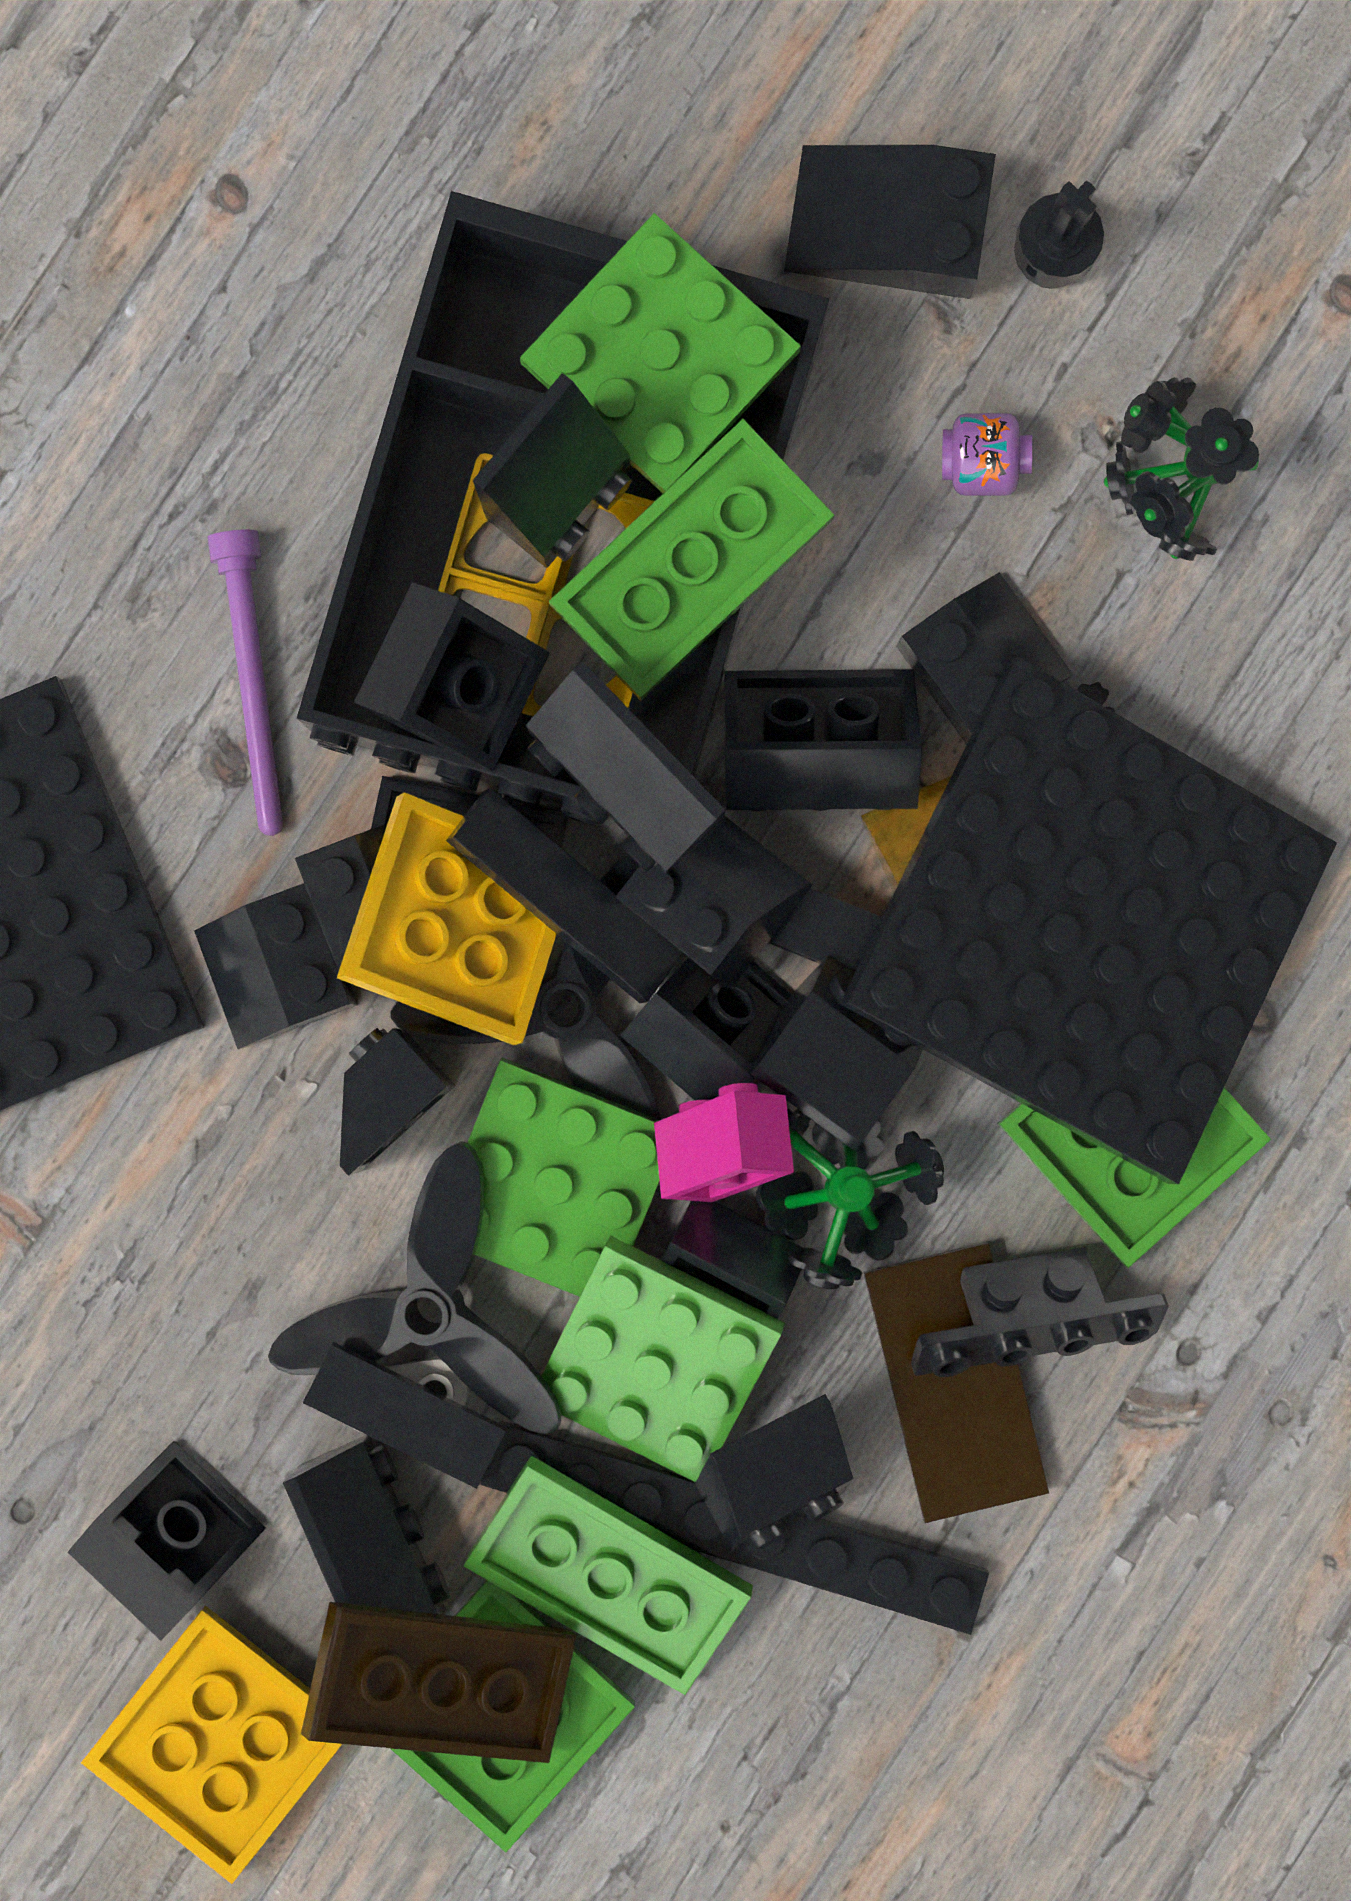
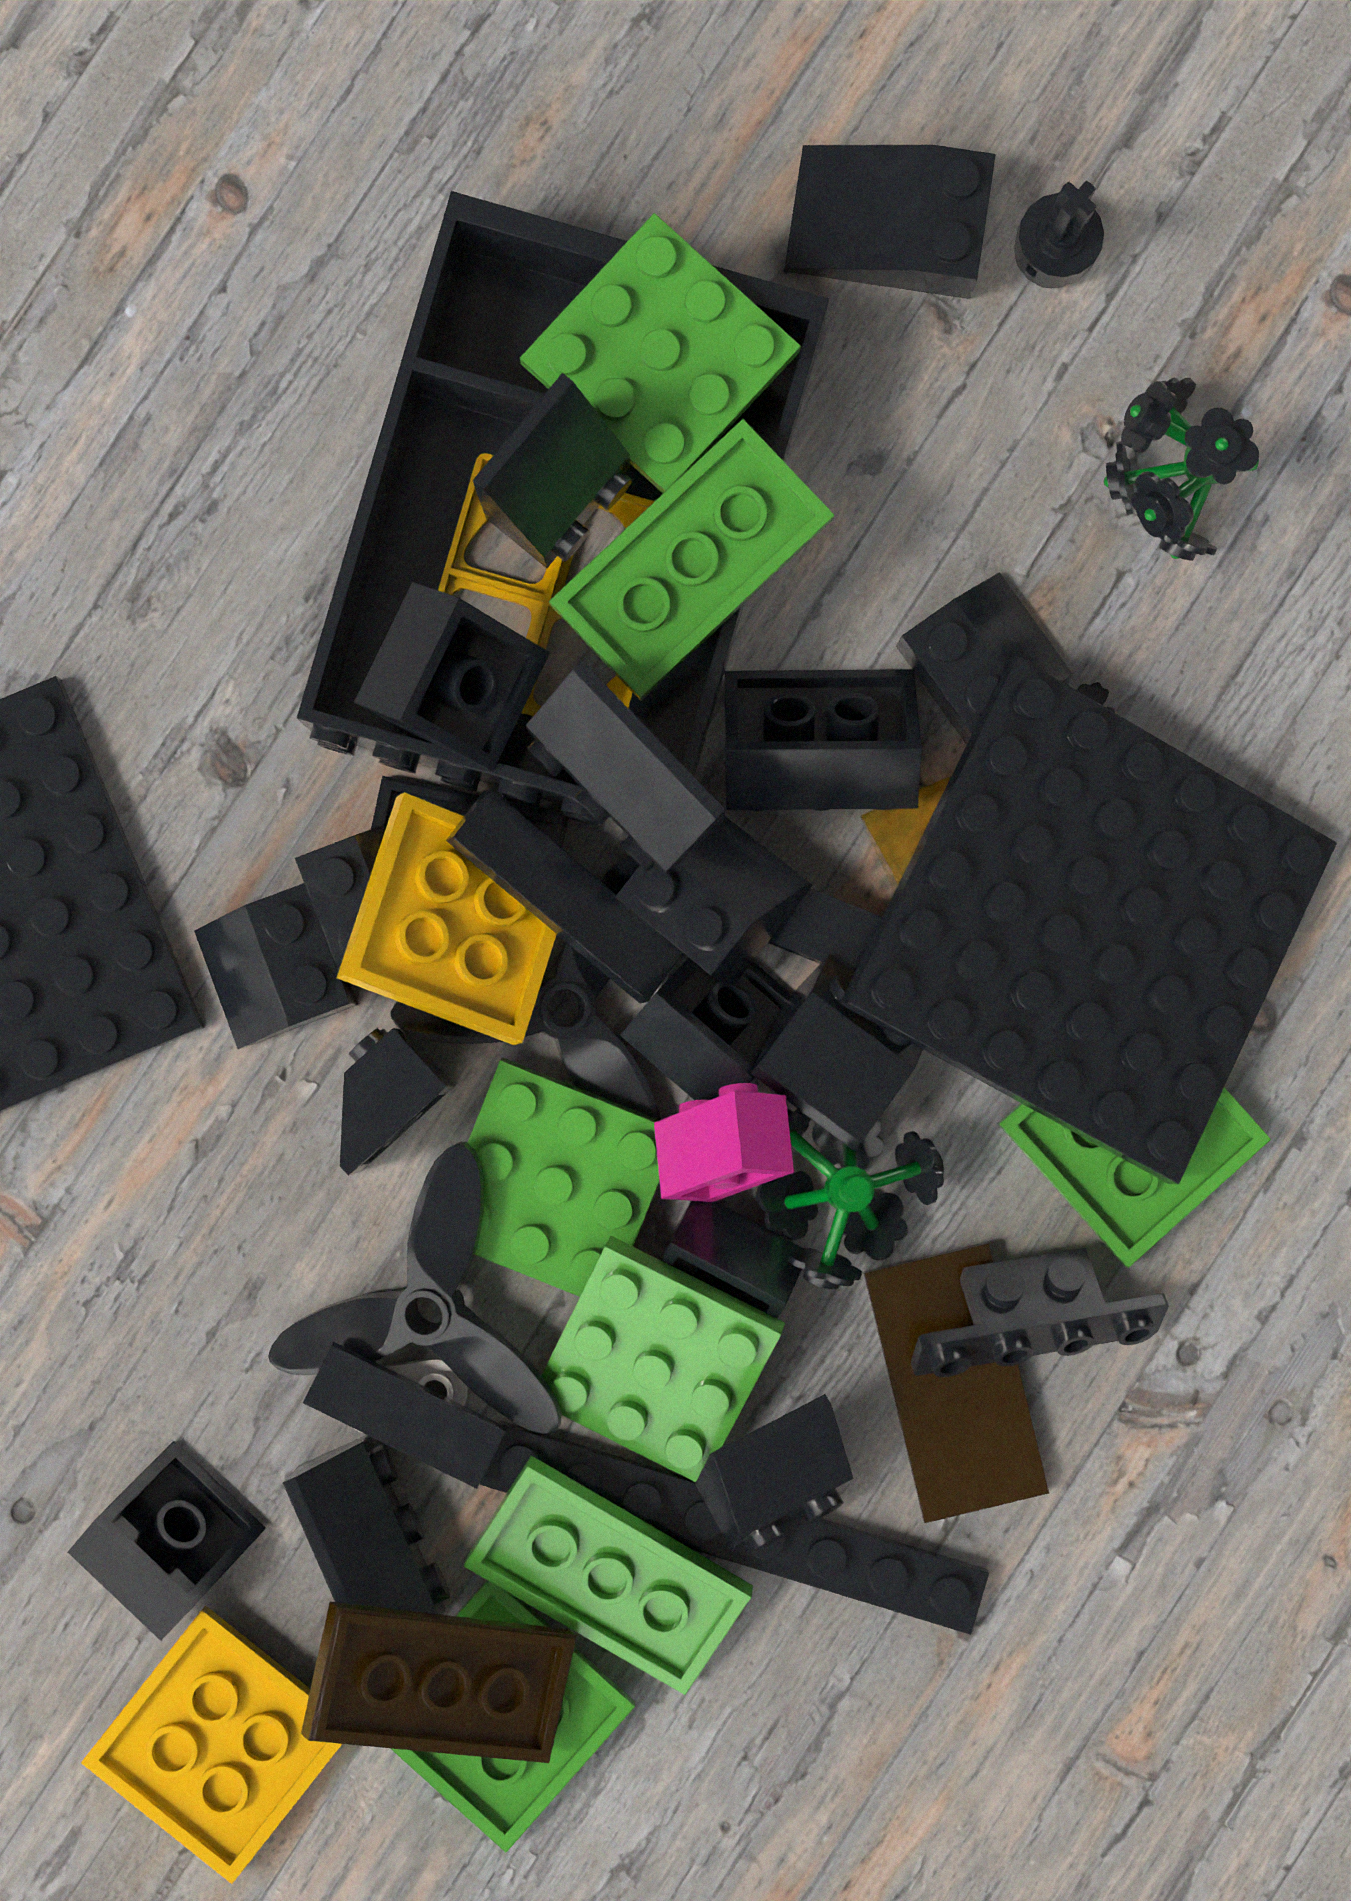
(235, 556): medium lavender piece -> none
(985, 454): medium lavender head -> none

